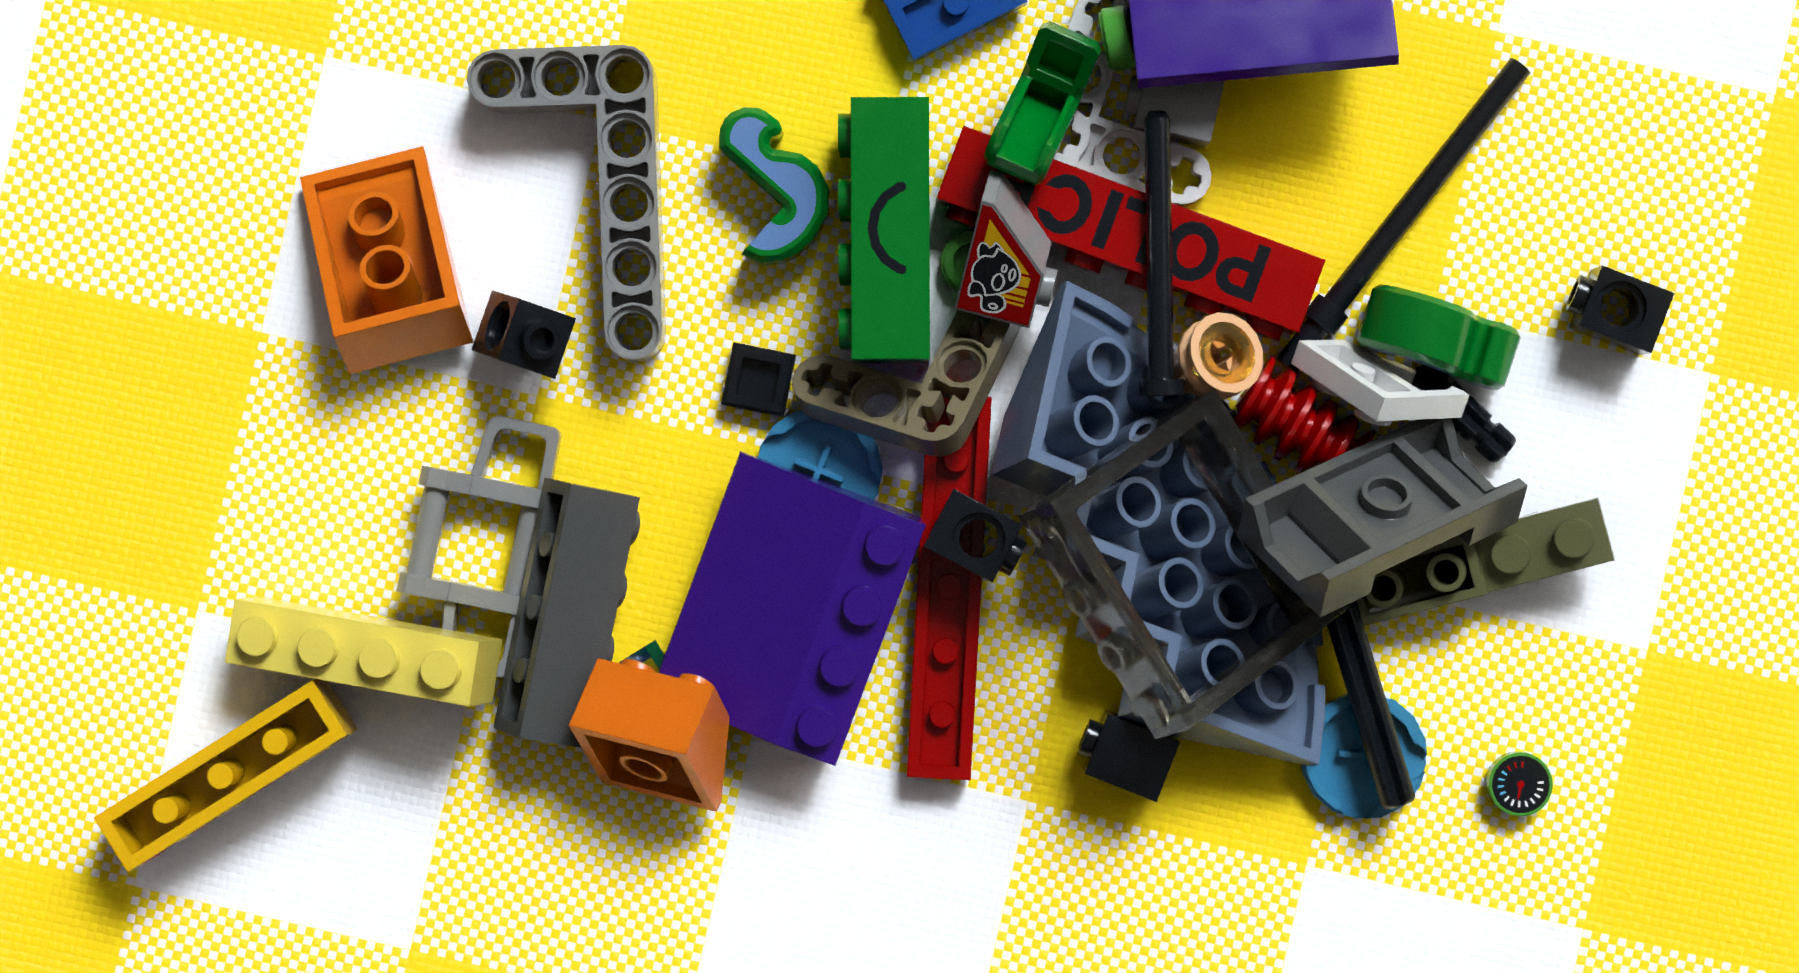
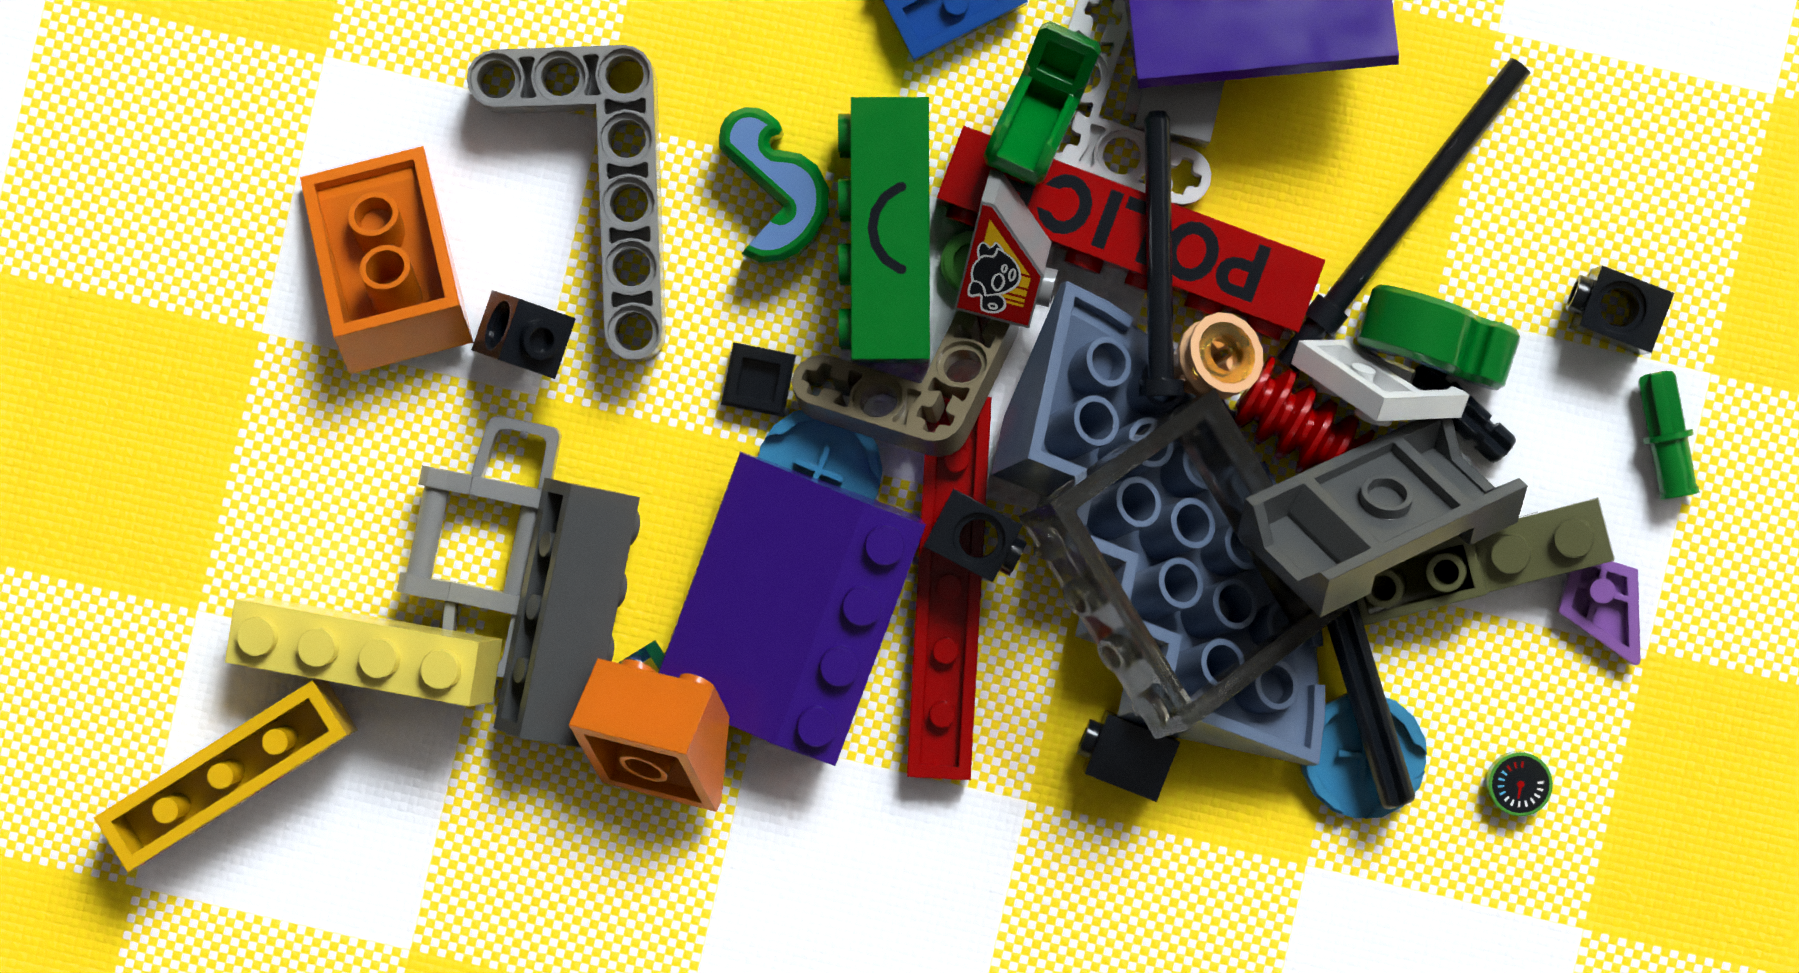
(1116, 38): bright green tile -> none
(1606, 606): none -> medium lavender piece
(1667, 434): none -> green axle

